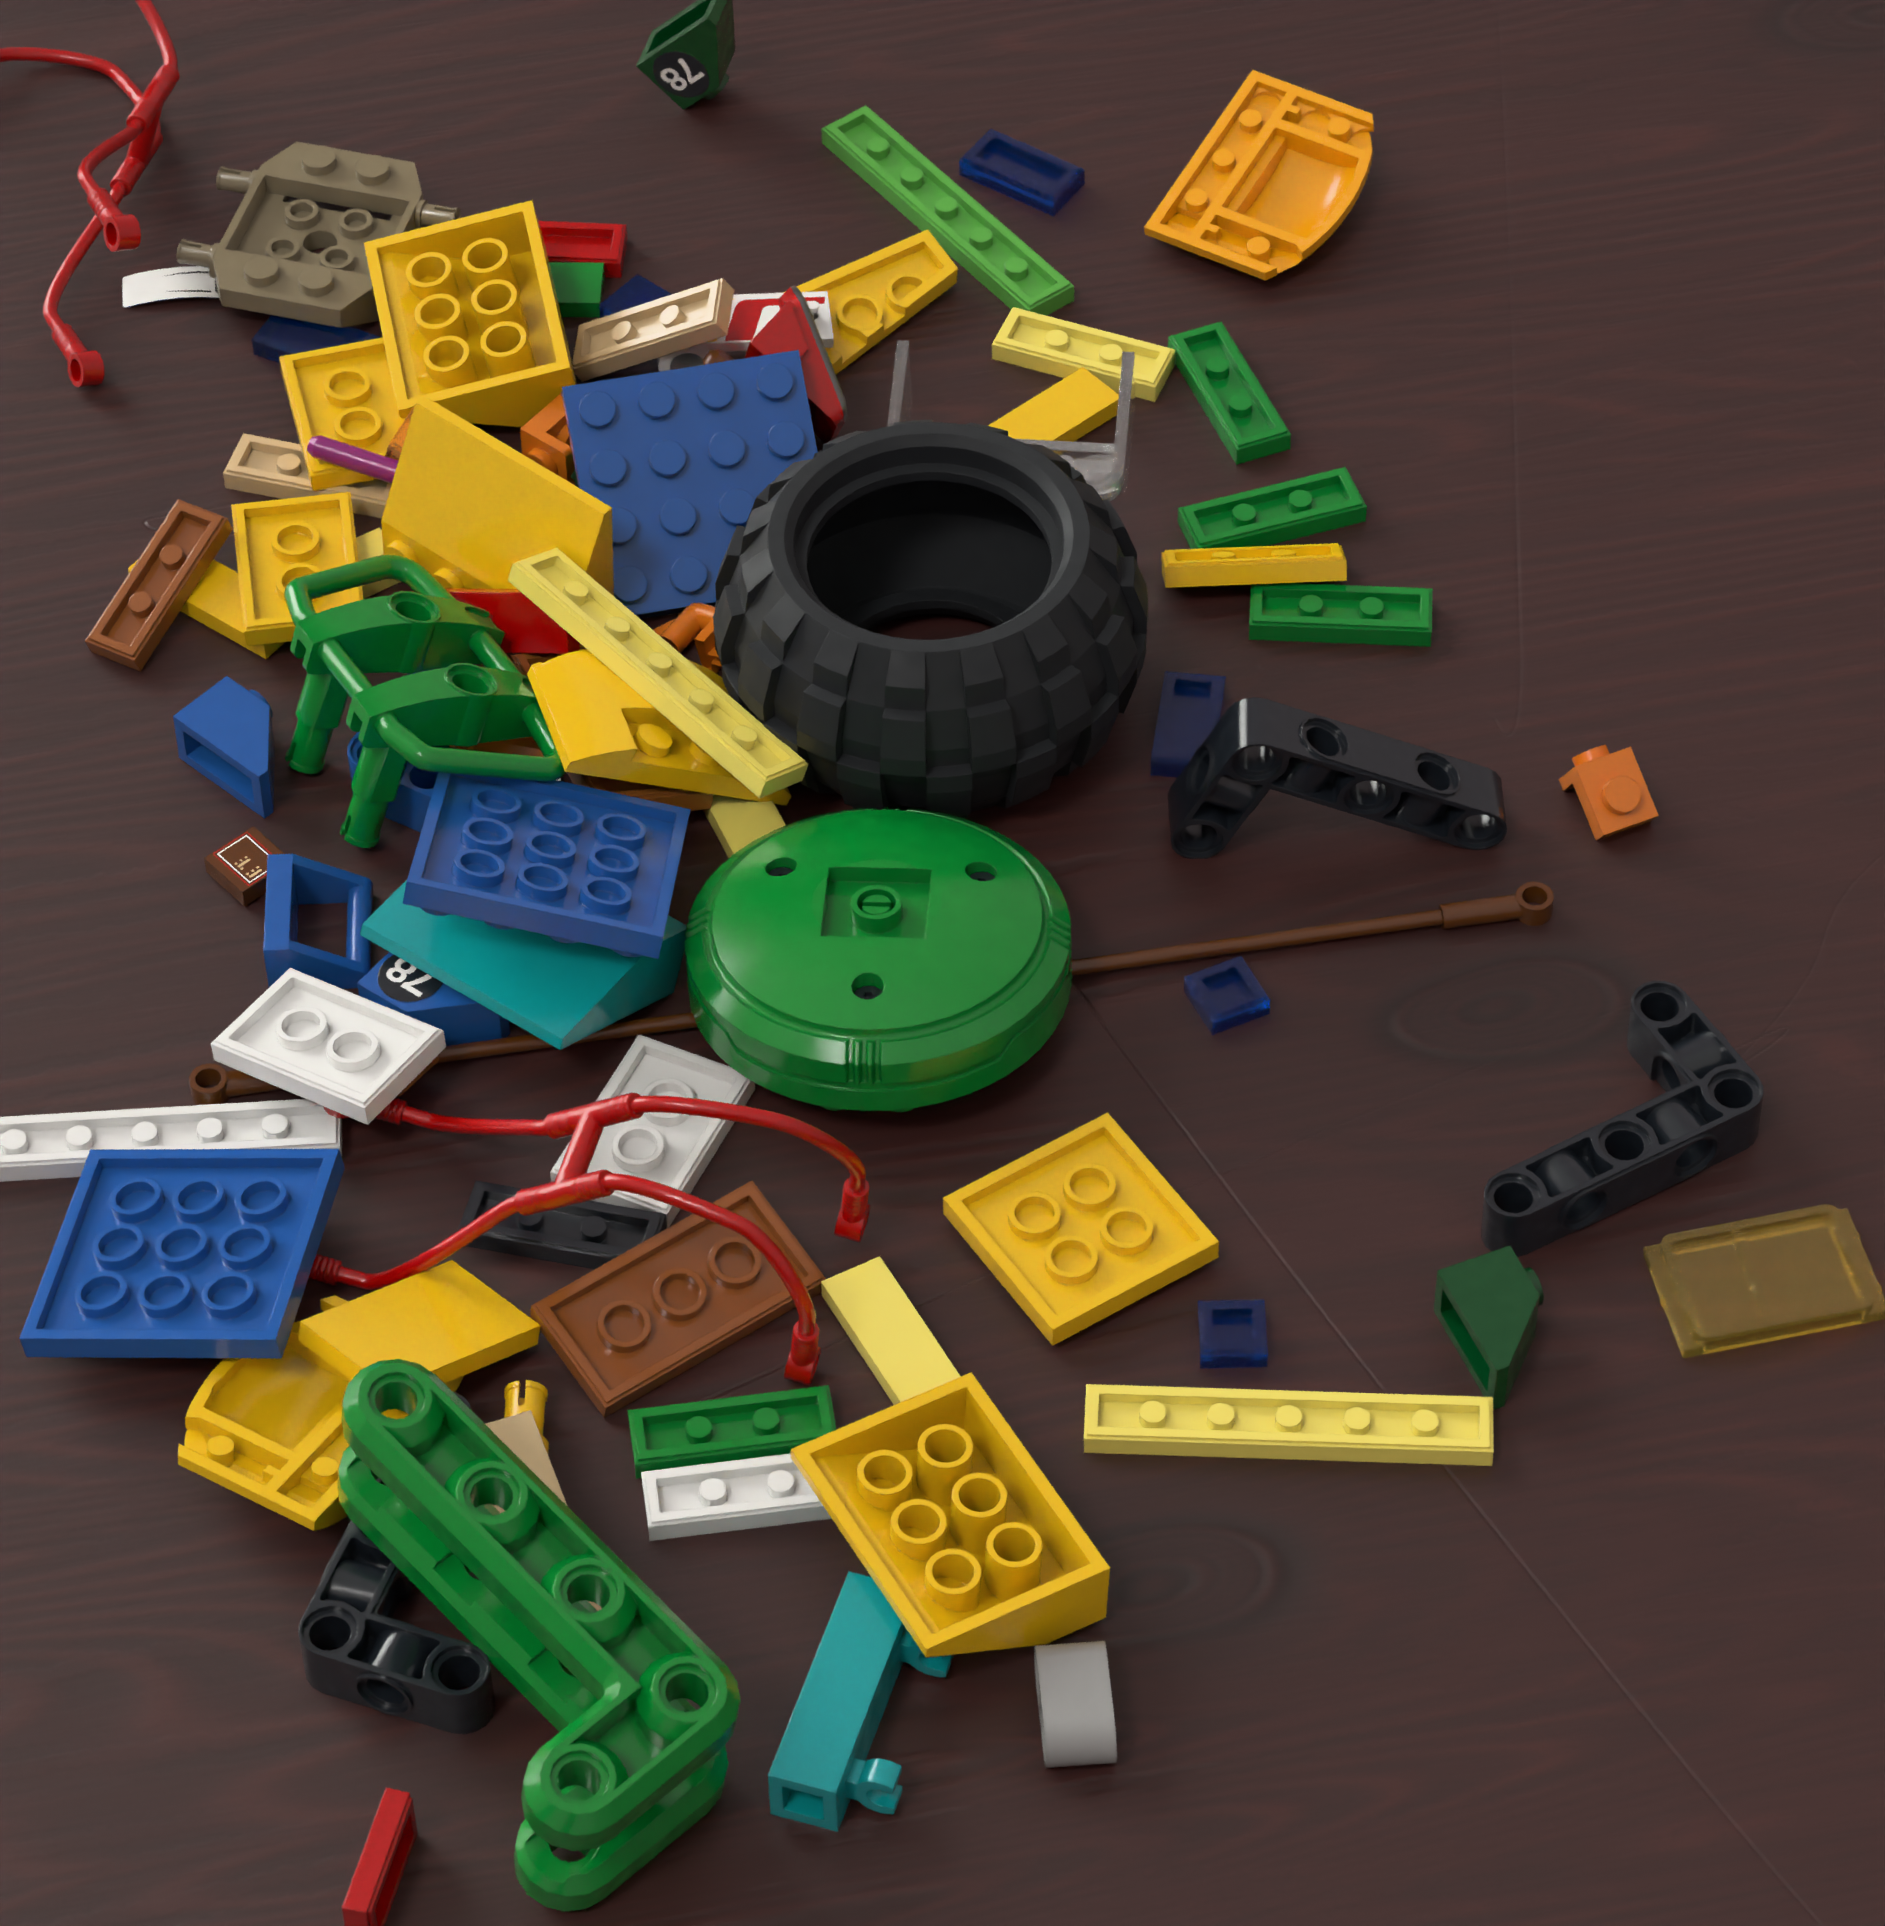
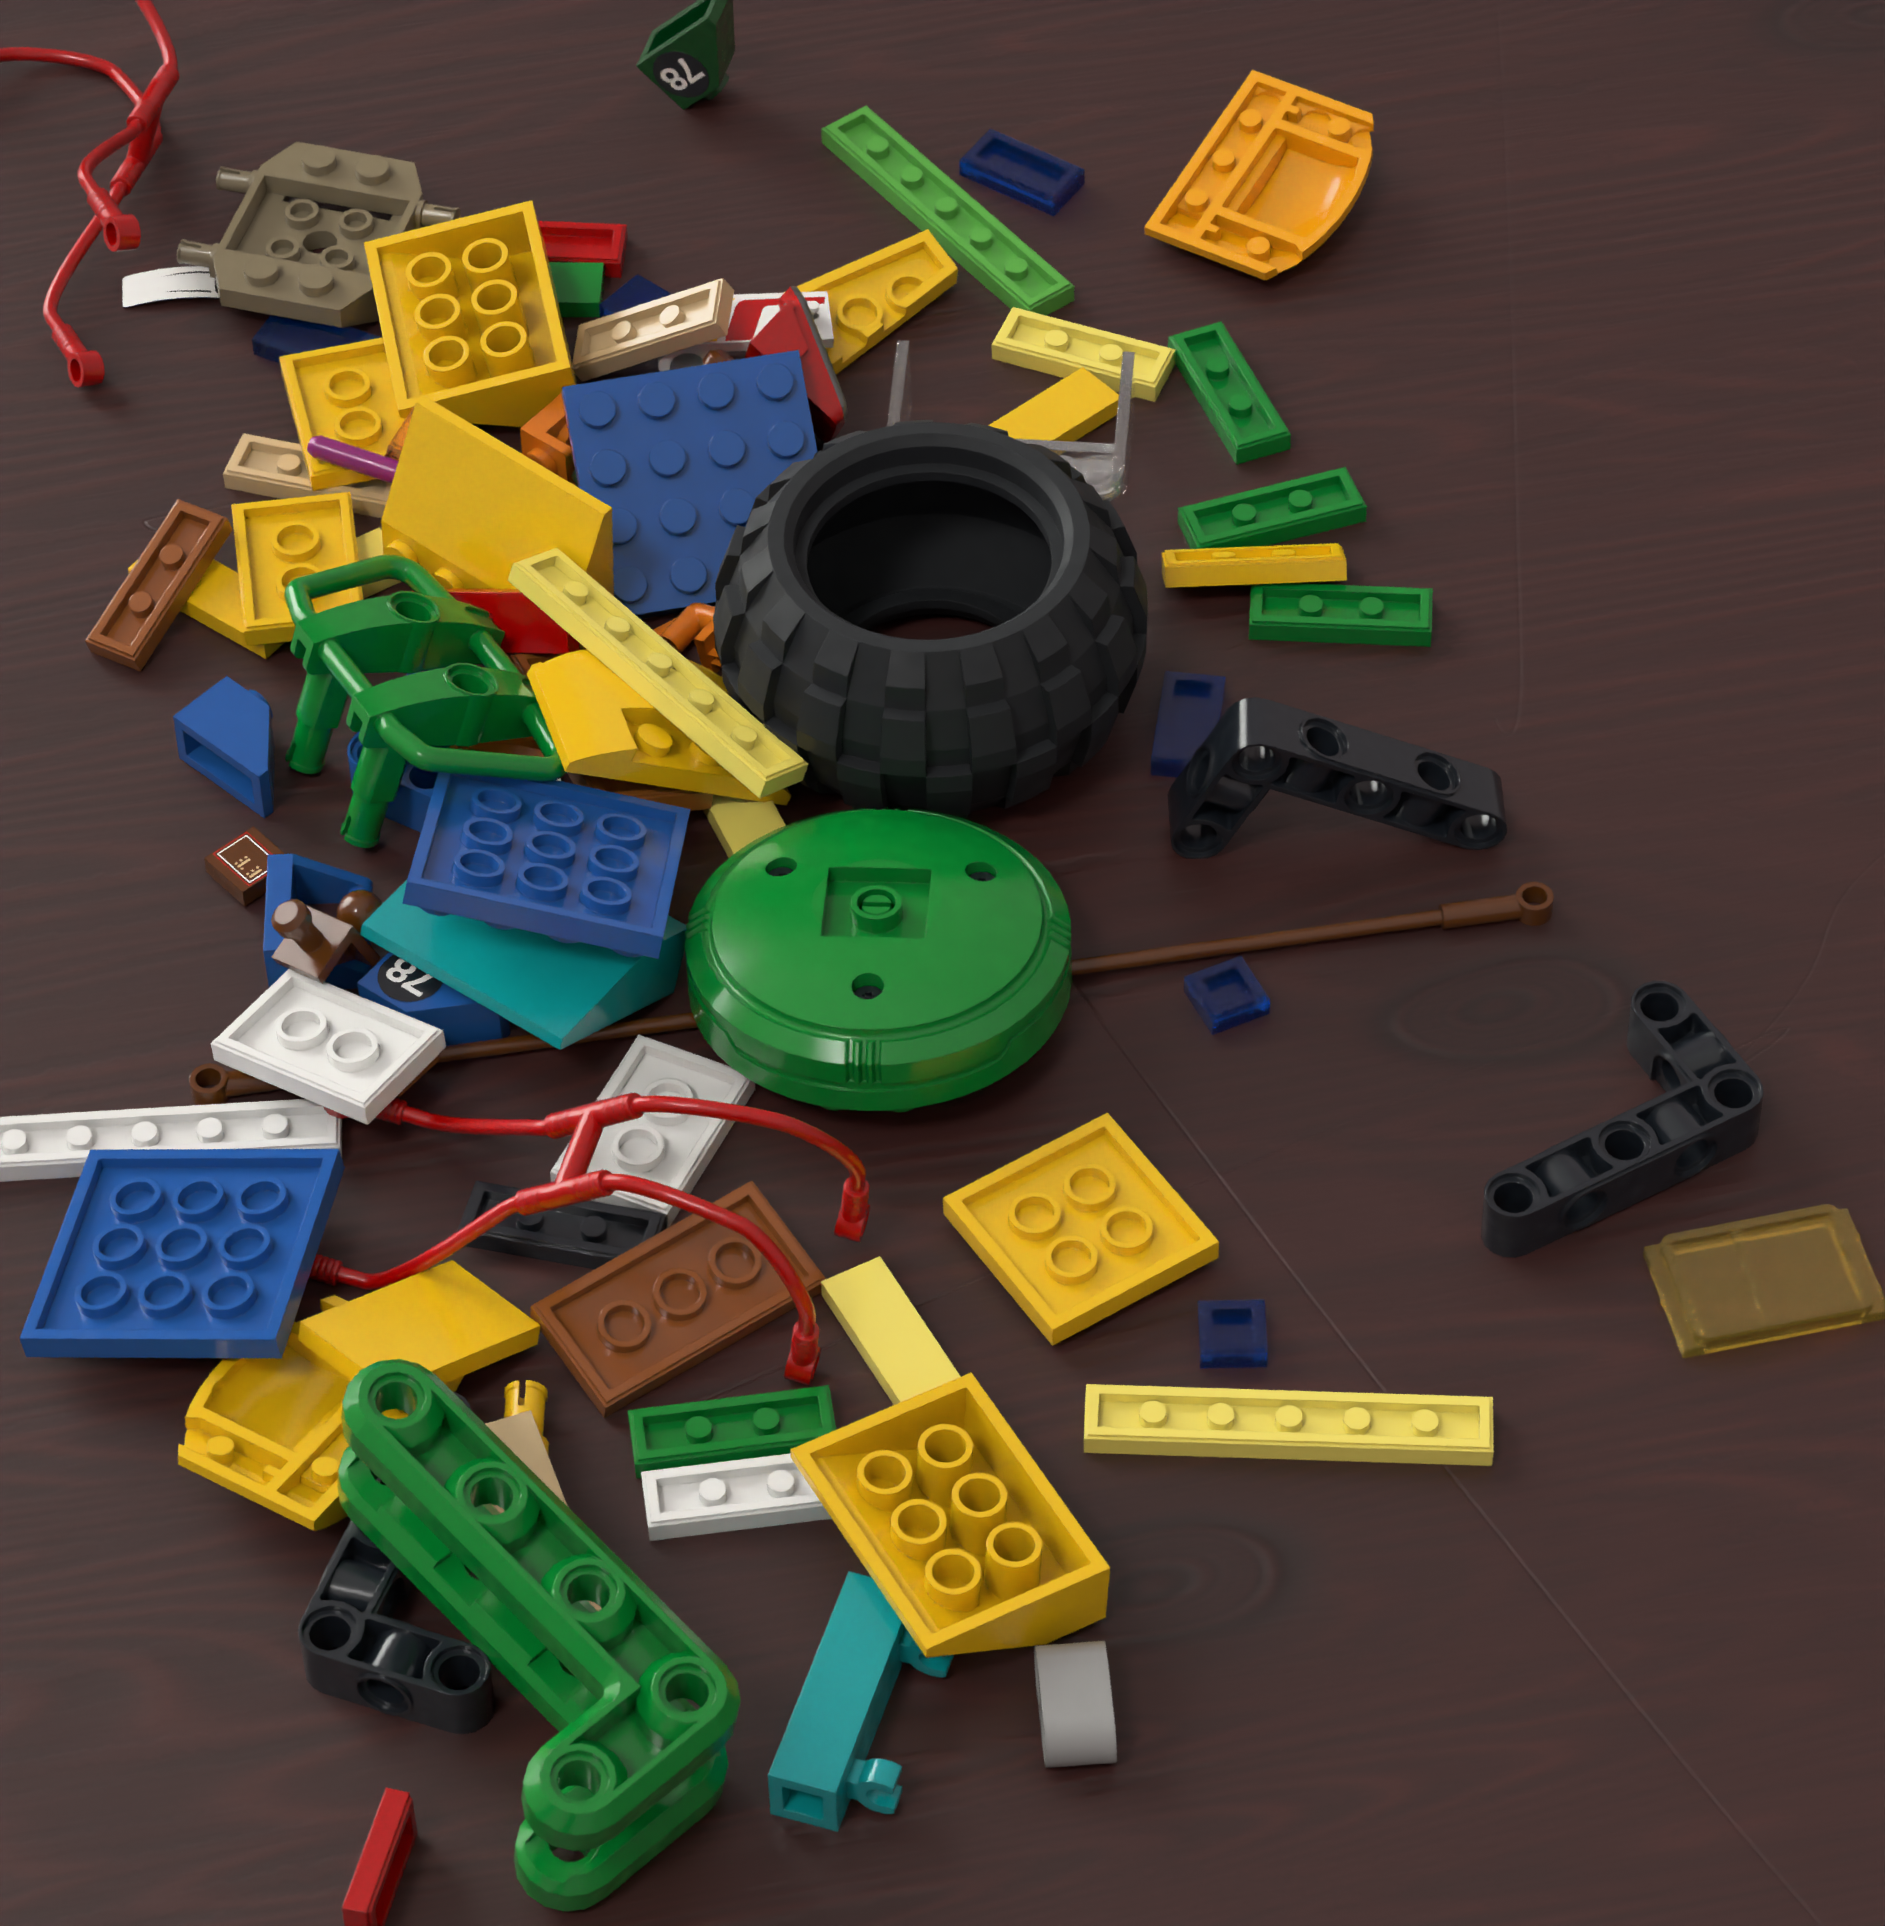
(320, 942): none -> reddish brown piece
(1490, 1317): dark green slope -> none
(1610, 790): orange bracket -> none

